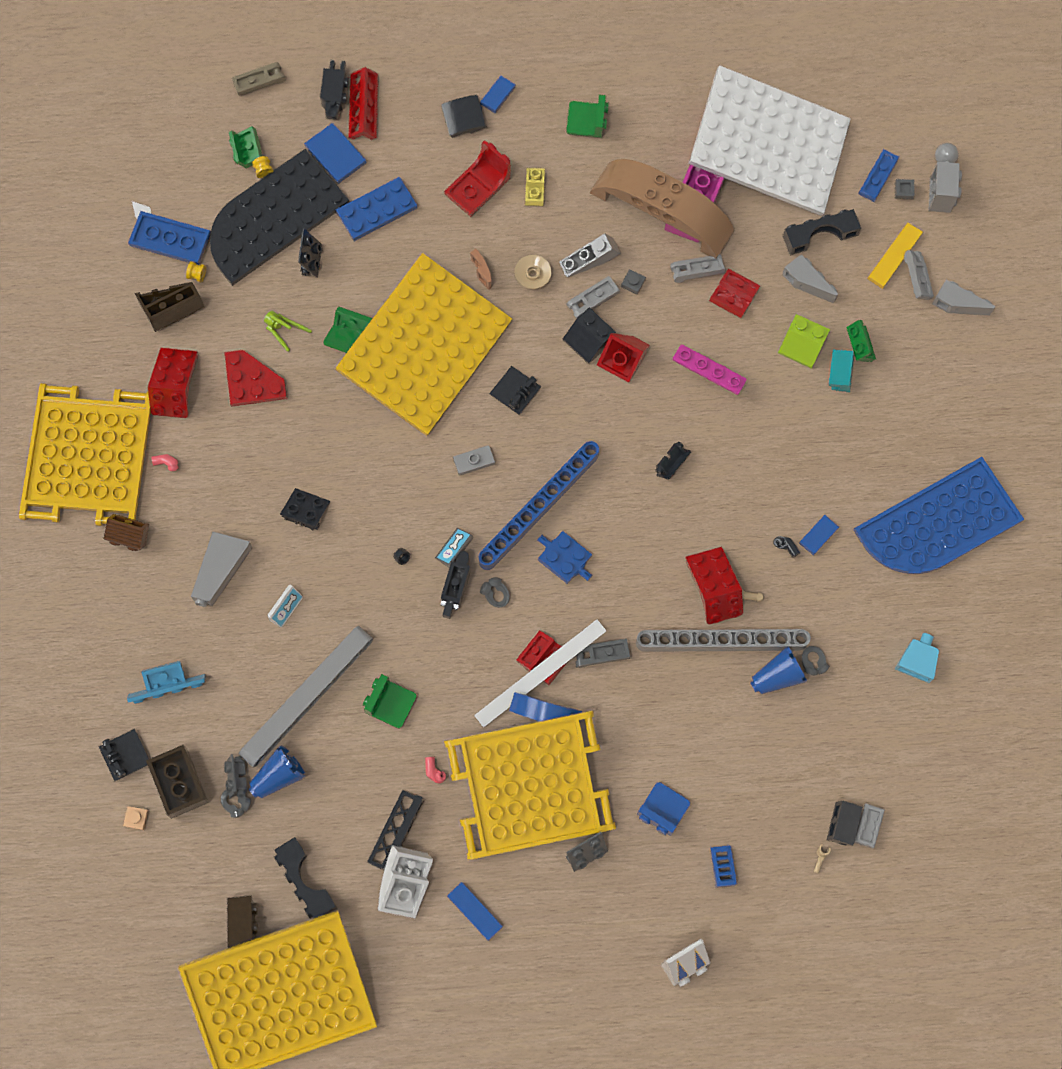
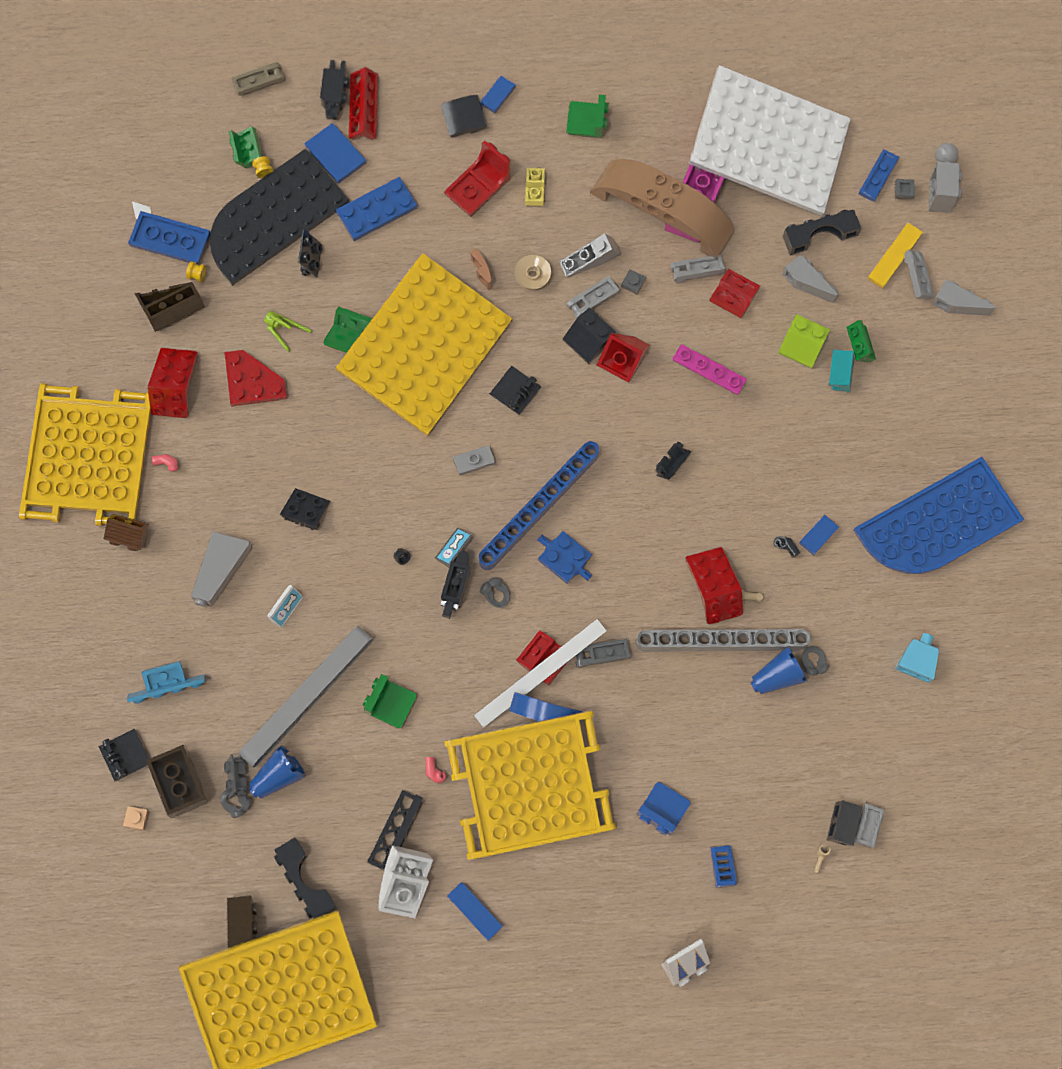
(587, 851): dark grey hinge -> none

